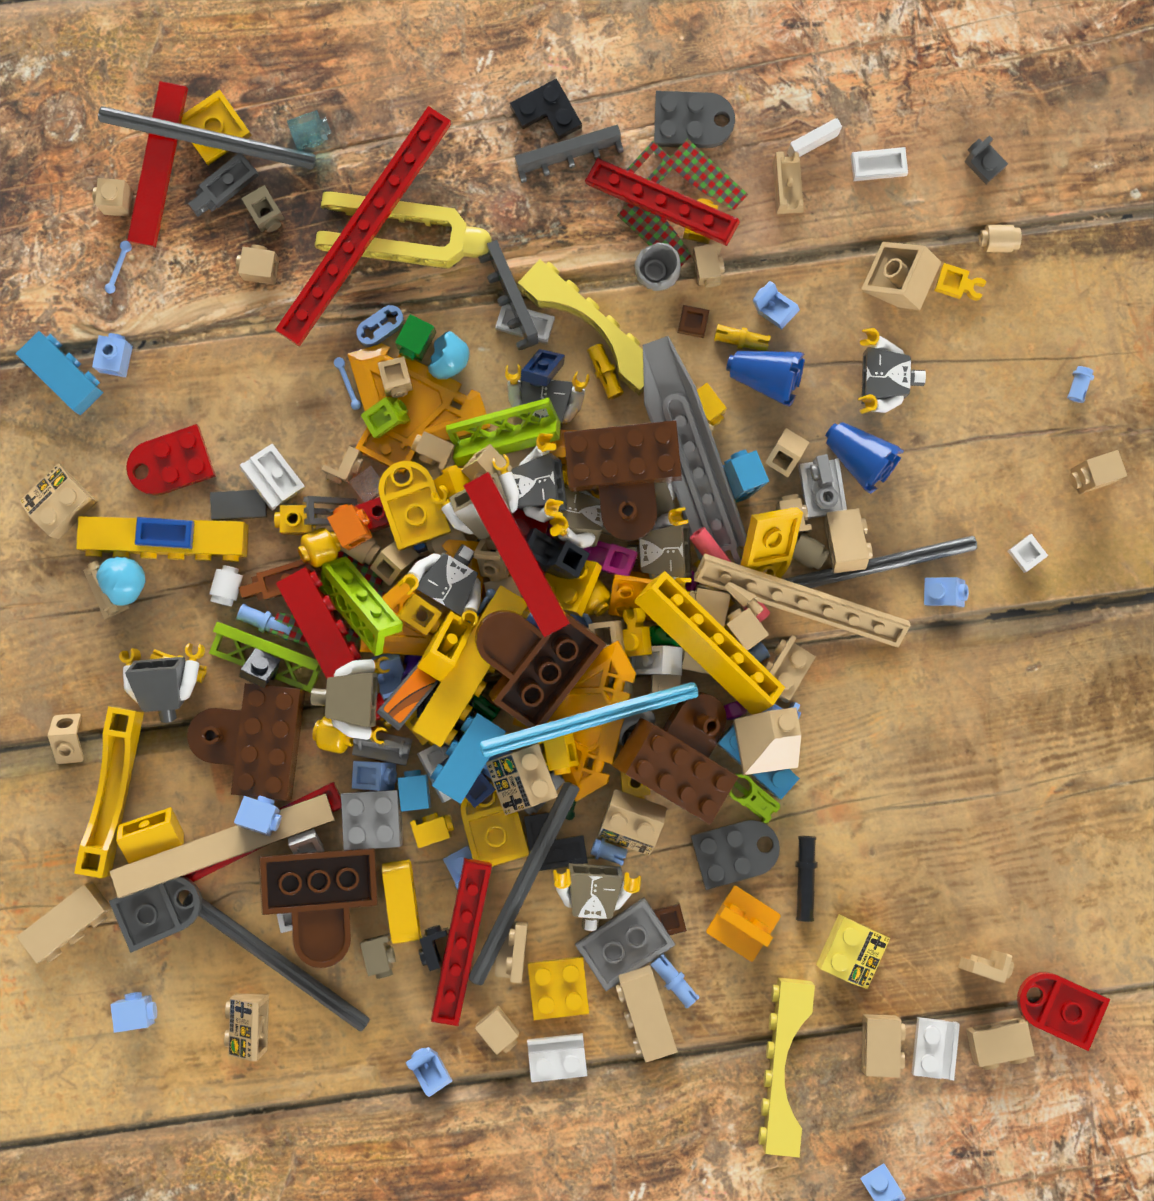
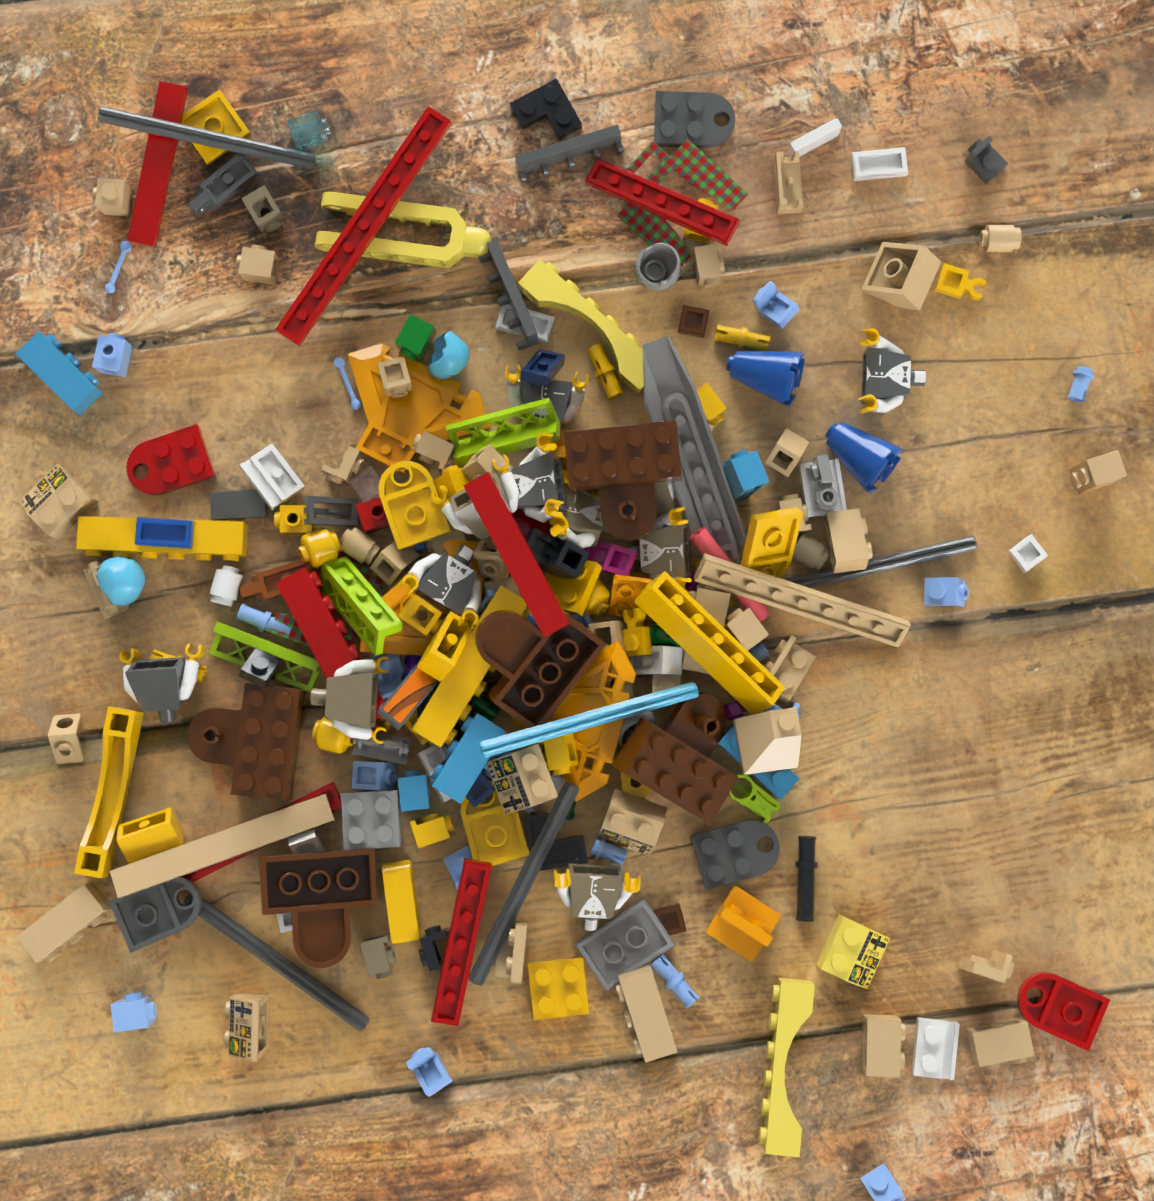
(258, 815): light blue brick -> none
(350, 526): orange brick -> none
(375, 321): light blue beam -> none
(385, 416): lime bracket -> none
(498, 1031): tan brick -> none
(557, 1057): white plate -> none
(744, 597): tan bar -> none

